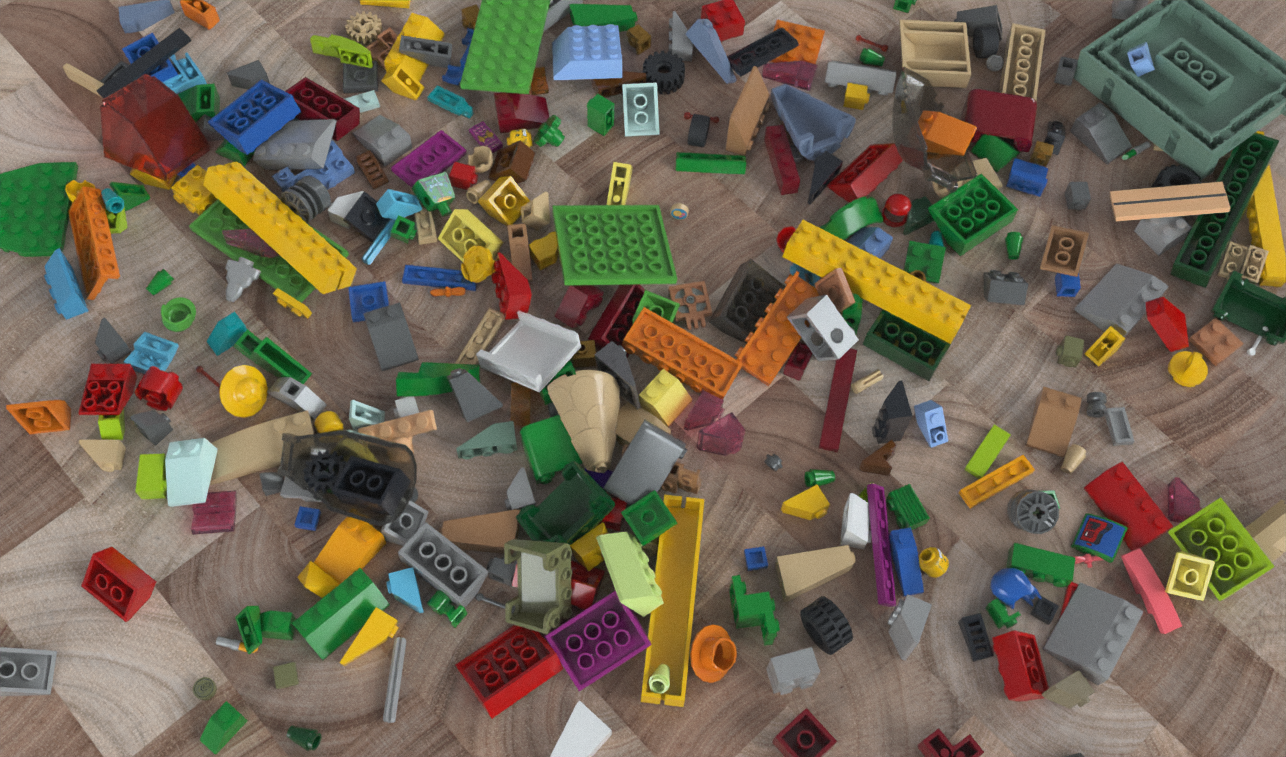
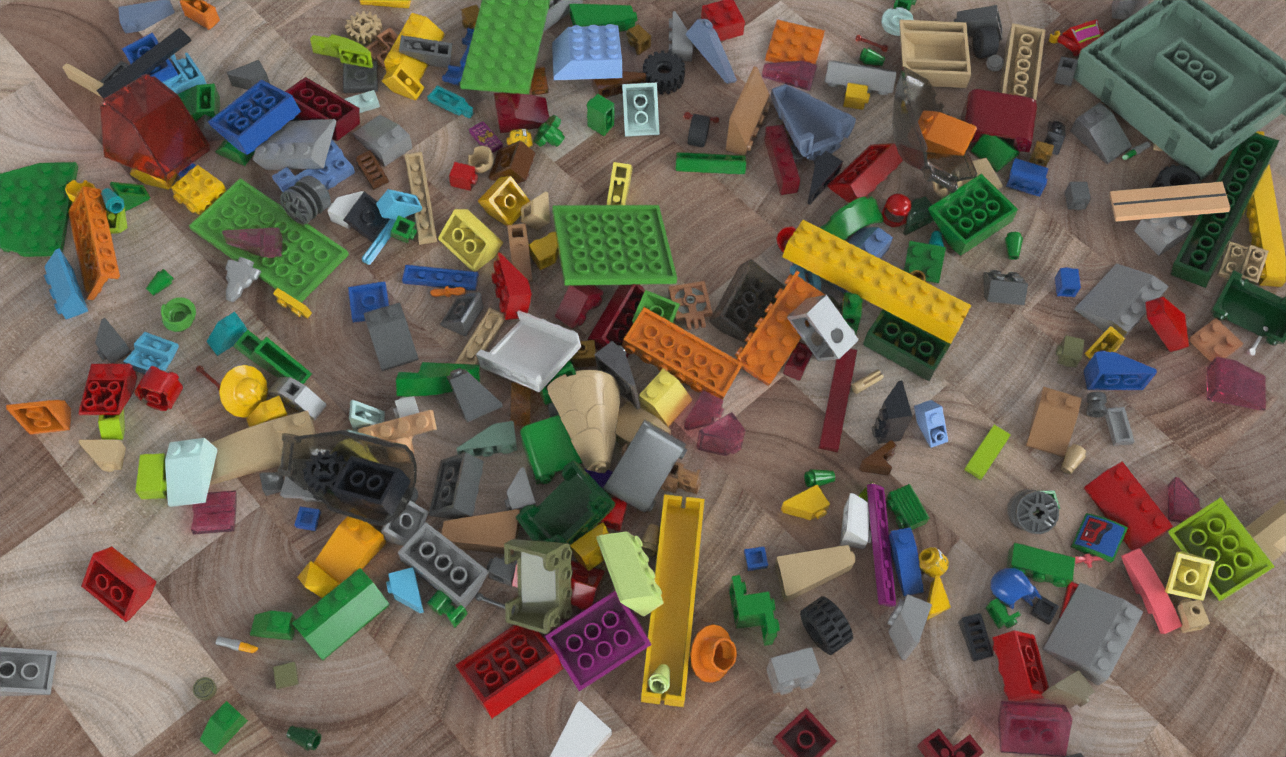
(152, 425): dark grey slope -> none
(250, 627): green slope -> none
(267, 411): none -> yellow slope
(280, 227): yellow piece -> none
(328, 422): yellow head -> none
(374, 633): yellow slope -> none
(394, 680): light grey axle -> none
(429, 158): magenta tile -> none
(435, 193): green torso -> none
(456, 487): none -> dark grey slope
(463, 313): none -> dark grey slope
(476, 192): tan cone -> none
(477, 264): yellow tile -> none
(649, 518): green plate -> none
(679, 211): tile -> none
(762, 51): black tile -> none
(773, 462): dark grey plate -> none
(836, 288): nougat plate -> none
(891, 19): none -> light aqua tile
(937, 597): none -> yellow slope
(996, 481): light orange plate -> none
(1034, 728): none -> clear pink slope
(1064, 251): medium nougat slope -> none
(1078, 36): none -> torso
(1116, 372): none -> blue slope
(1140, 59): light blue slope -> none
(1188, 368): yellow tile -> none
(1191, 615): none -> tan brick
(1235, 384): none -> clear pink slope

